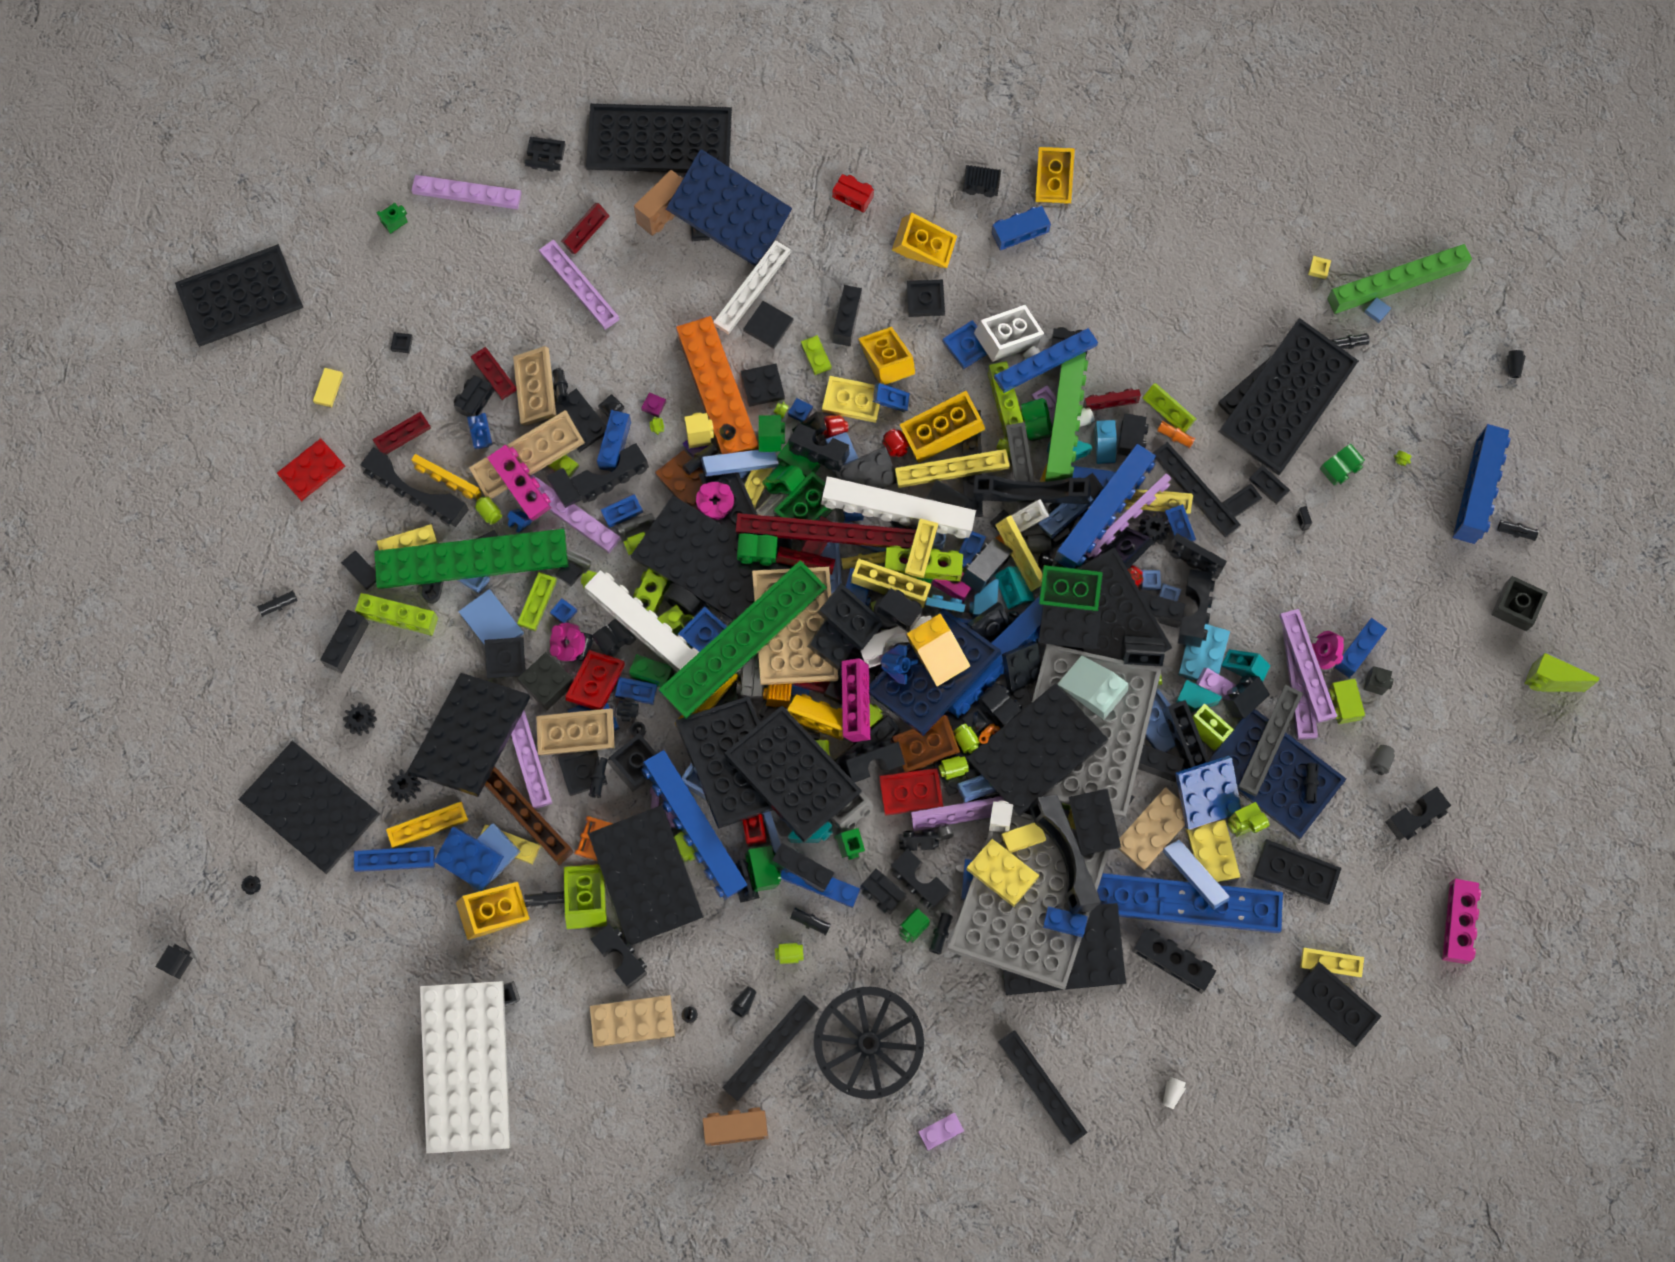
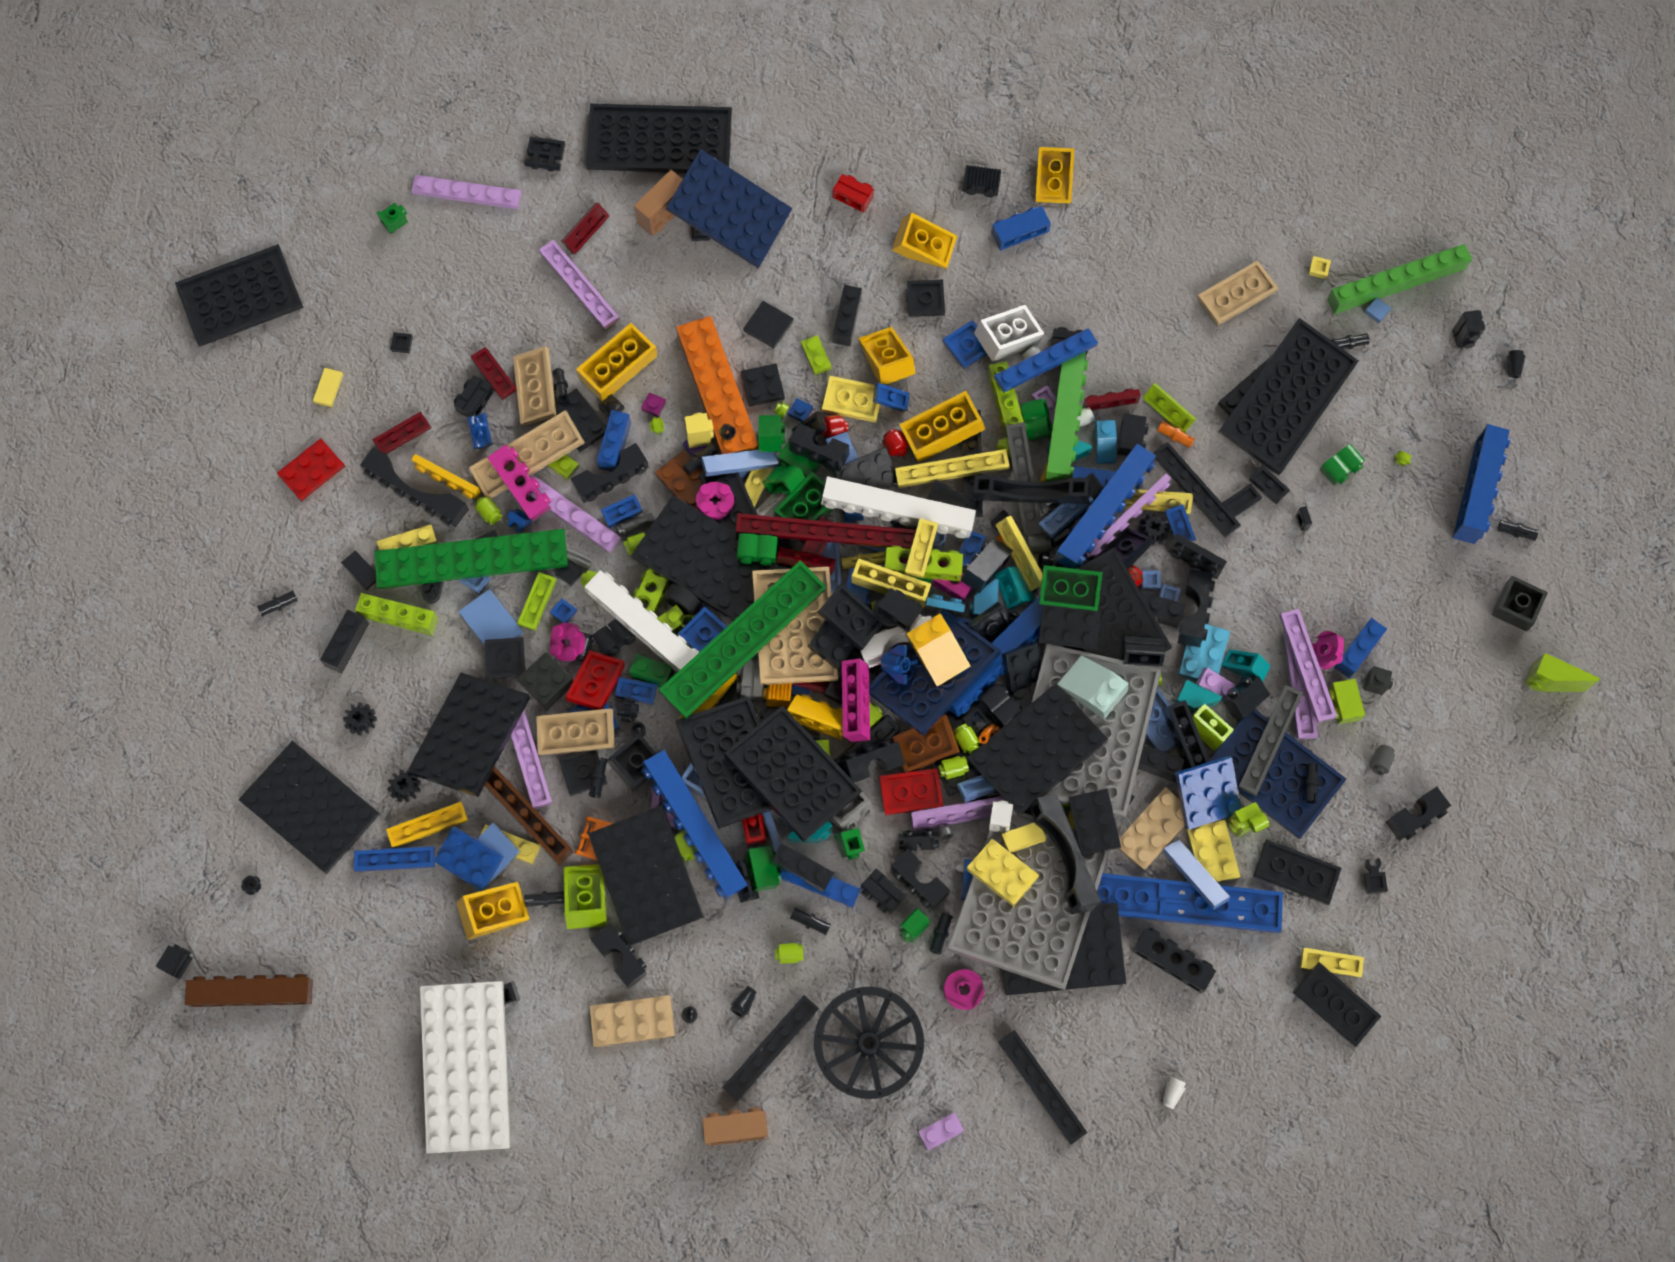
(248, 992): none -> reddish brown brick
(564, 487): black tile -> none
(617, 362): none -> yellow brick
(752, 287): white plate -> none
(974, 984): none -> dark pink plate
(1030, 515): white plate -> none
(1065, 922): blue plate -> none
(1237, 293): none -> tan plate
(1374, 880): none -> black plate
(1451, 949): dark pink brick -> none
(1468, 329): none -> black brick

